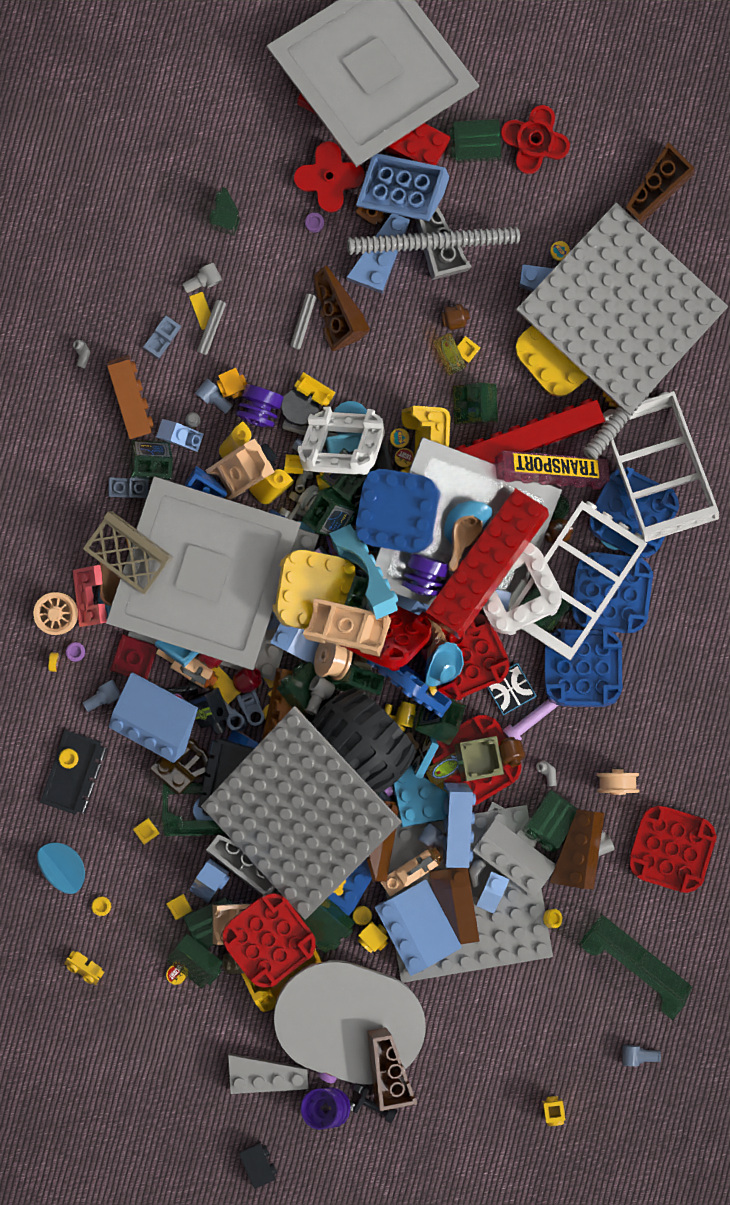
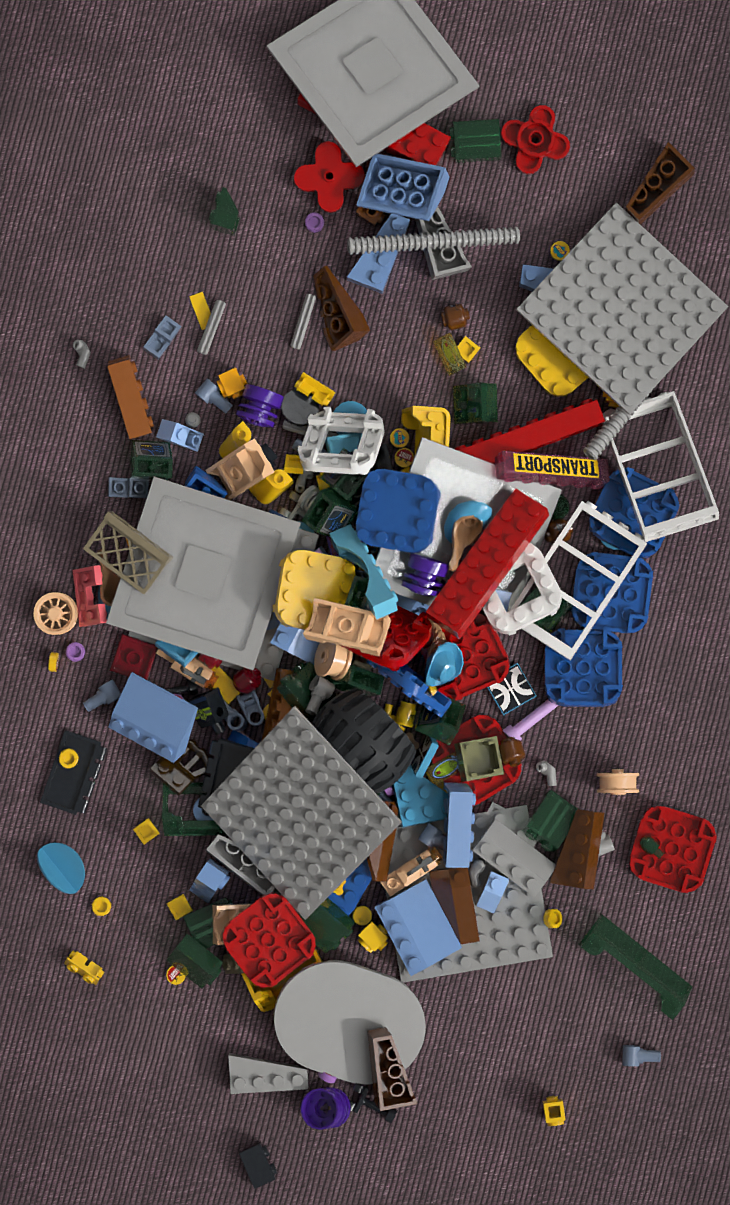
(207, 276): light grey pin -> none
(651, 846): none -> clear green cylinder

